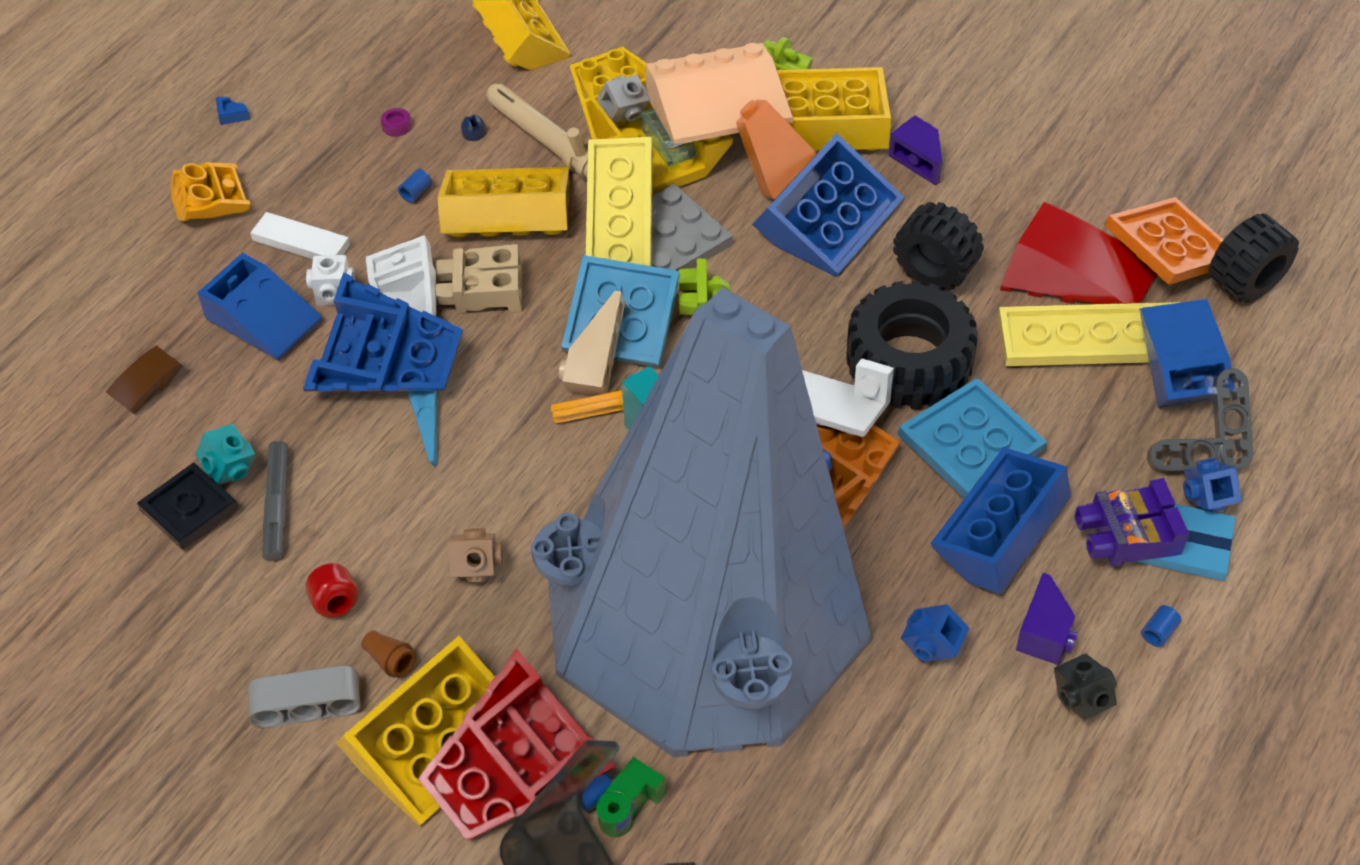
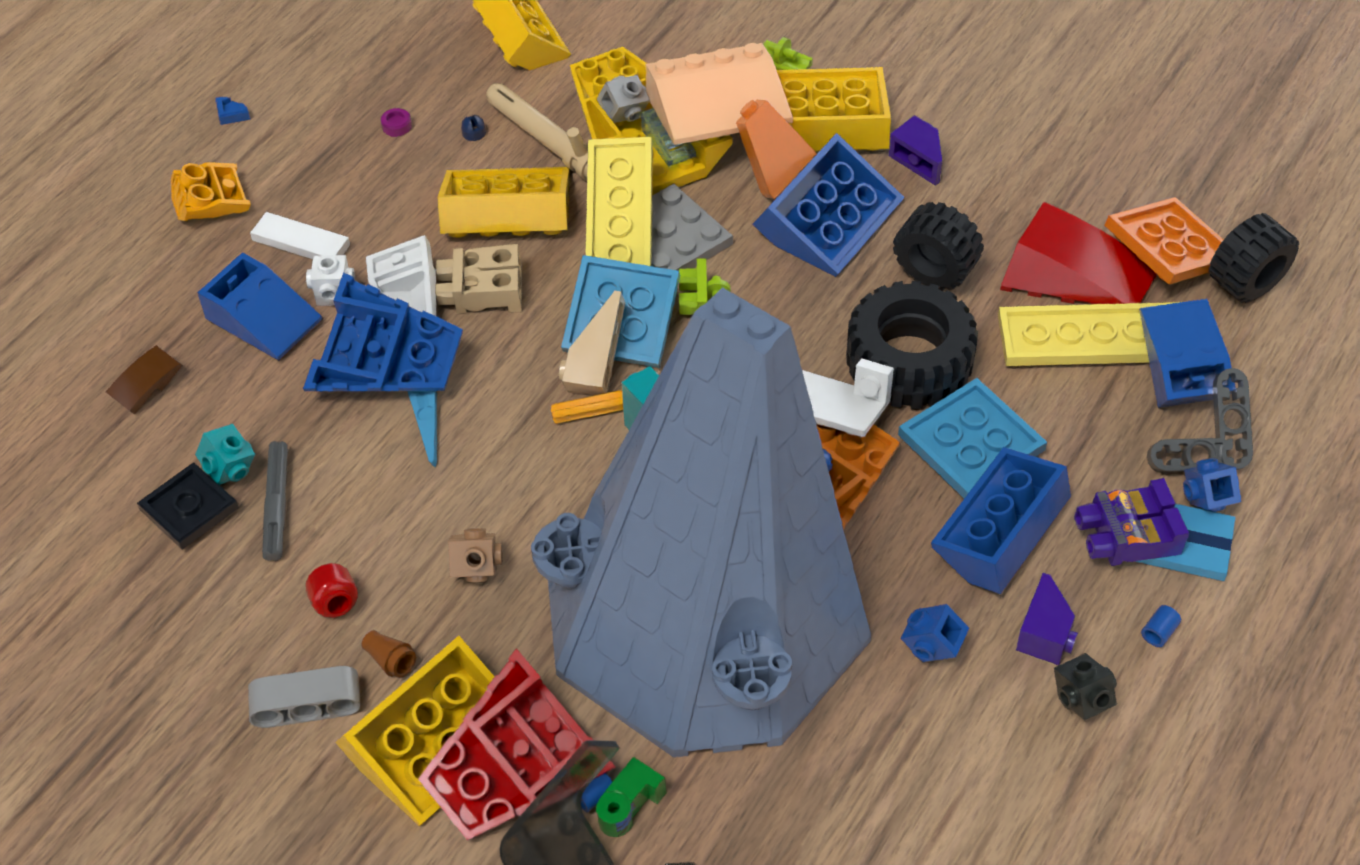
(414, 186): blue hinge -> none

